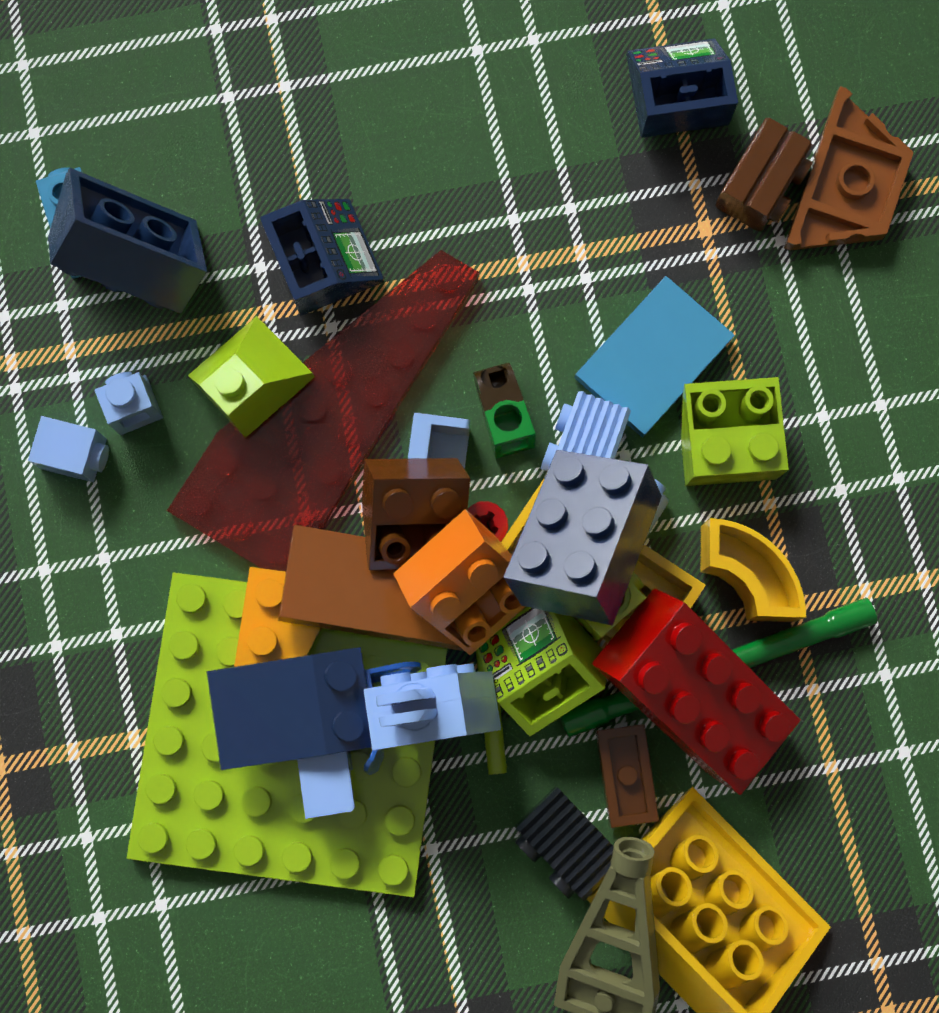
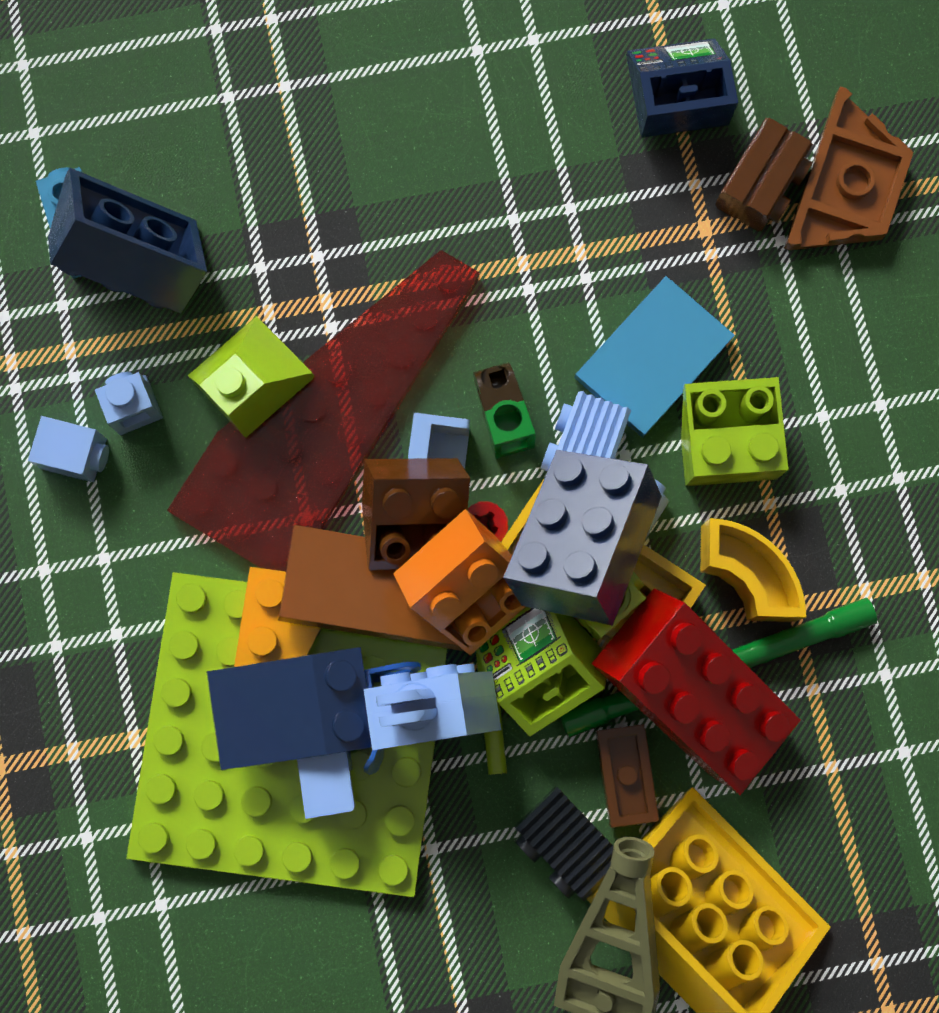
(321, 251): dark blue slope -> none

